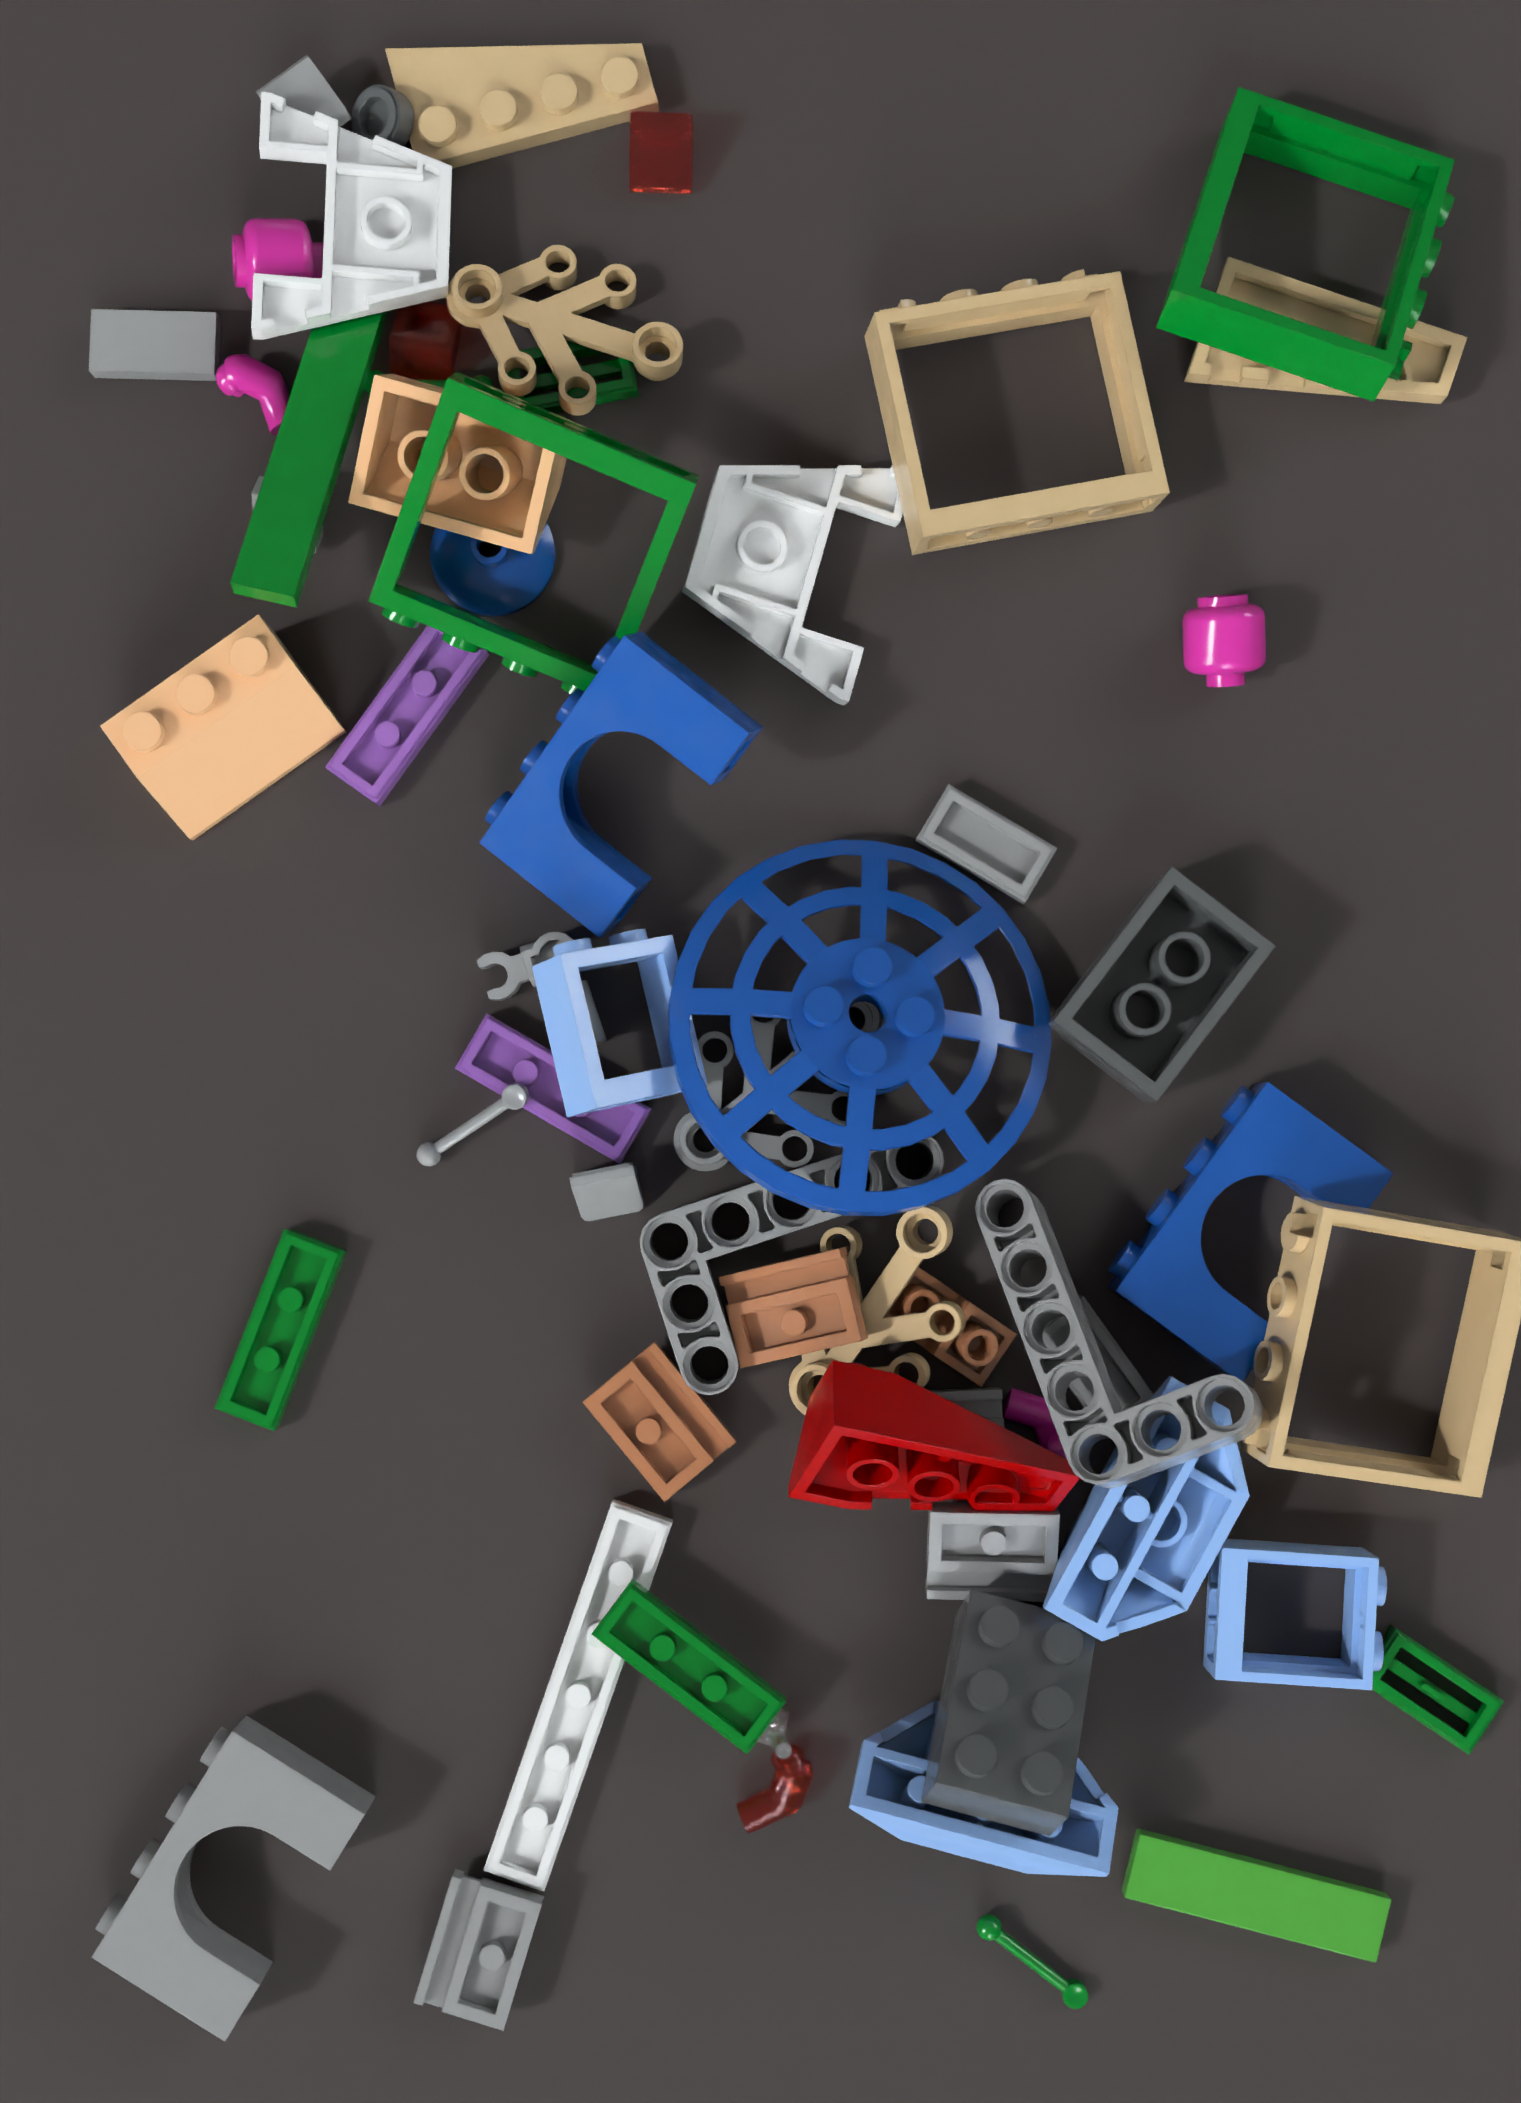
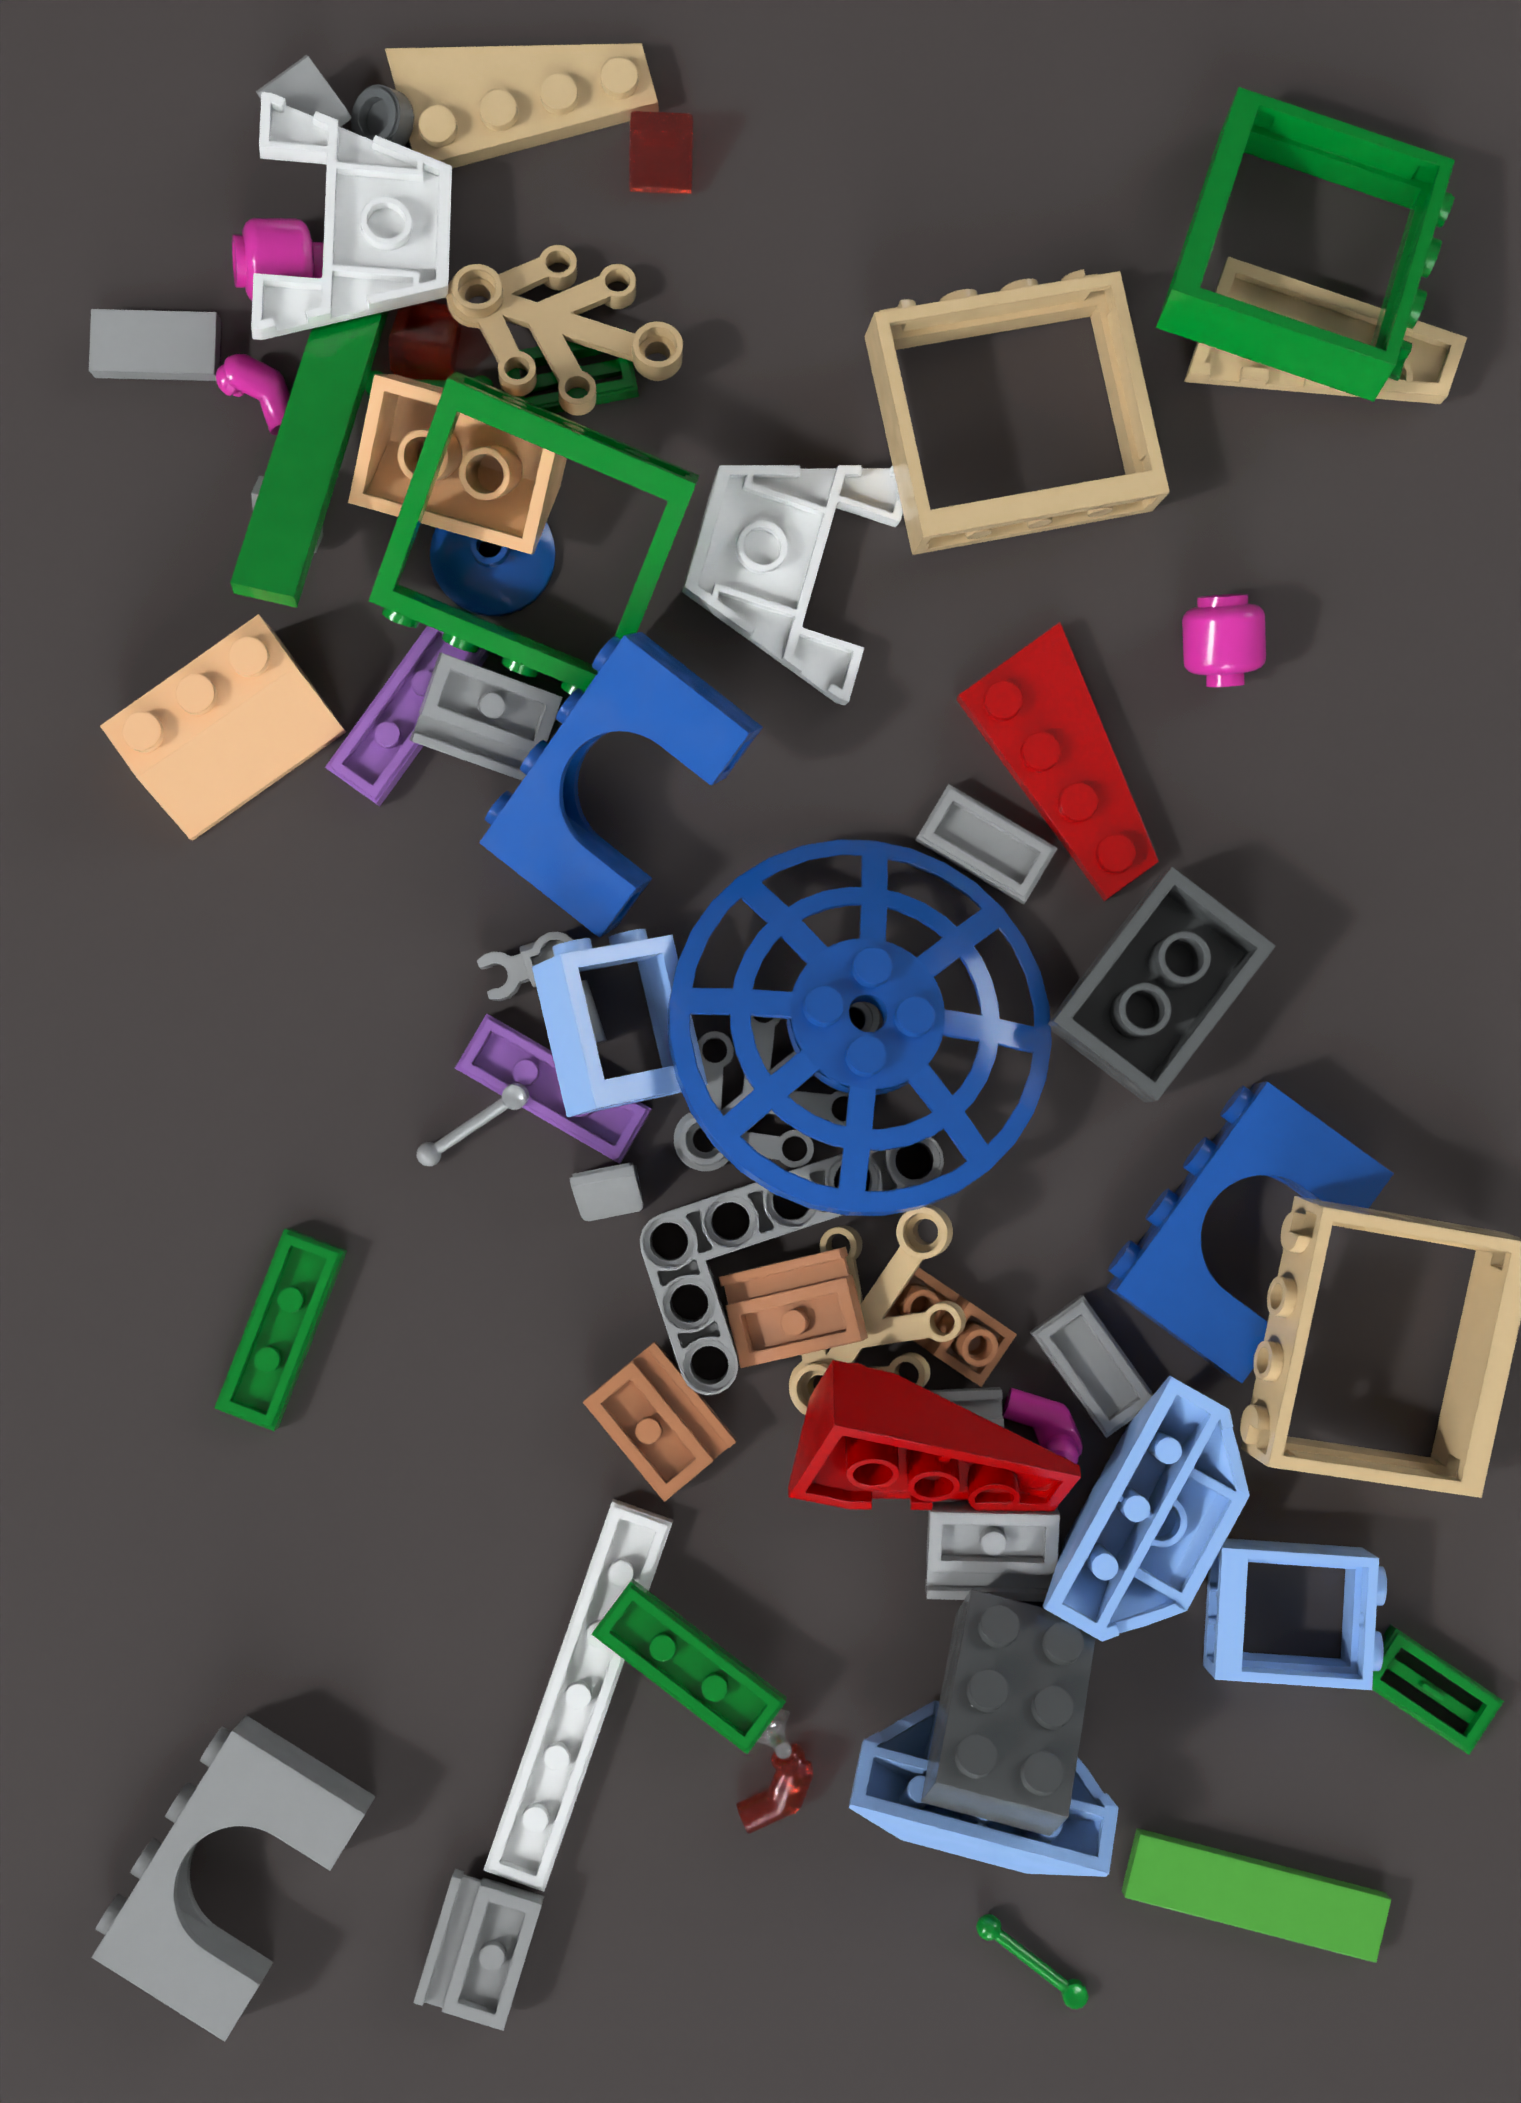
(483, 716): none -> light grey plate
(1058, 752): none -> red wing
(1081, 1358): light grey beam -> none

